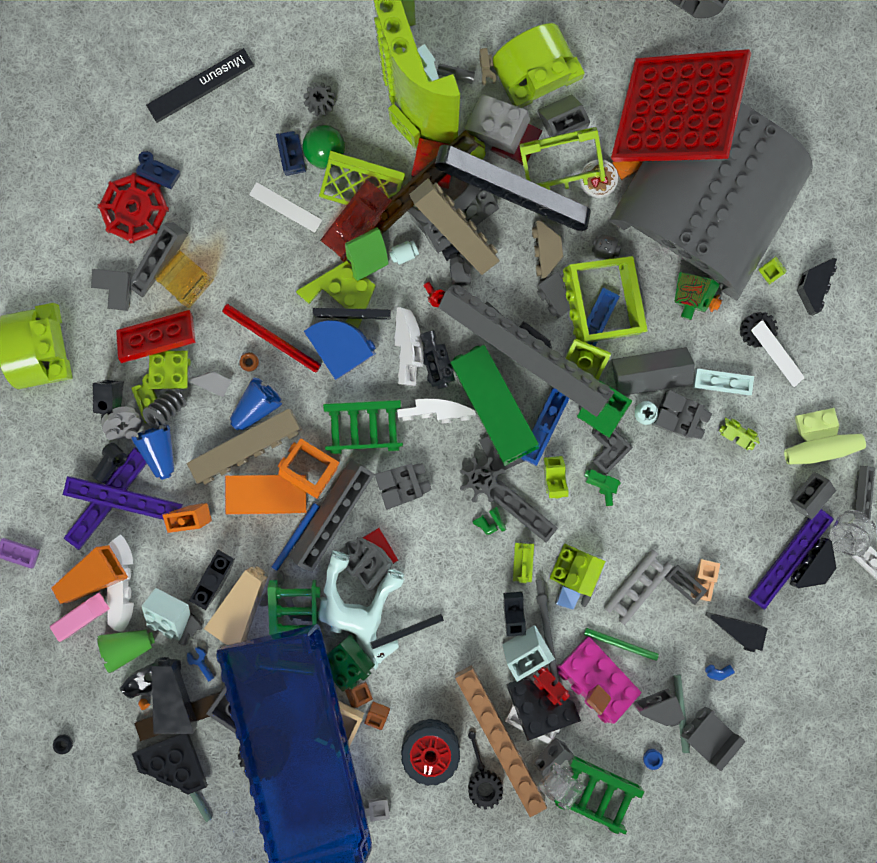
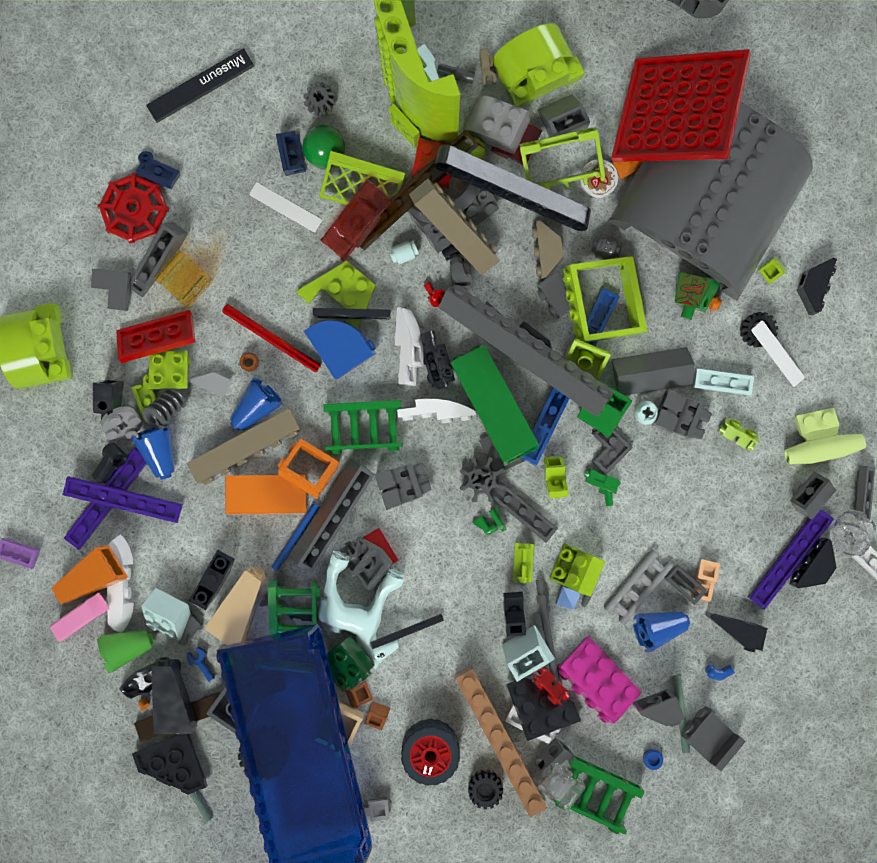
(57, 744): black plate -> none
(187, 518): orange slope -> none
(367, 254): bright green slope -> none
(472, 735): black hinge -> none
(598, 699): dark orange slope -> none
(621, 644): green bar -> none
(659, 628): none -> blue cone

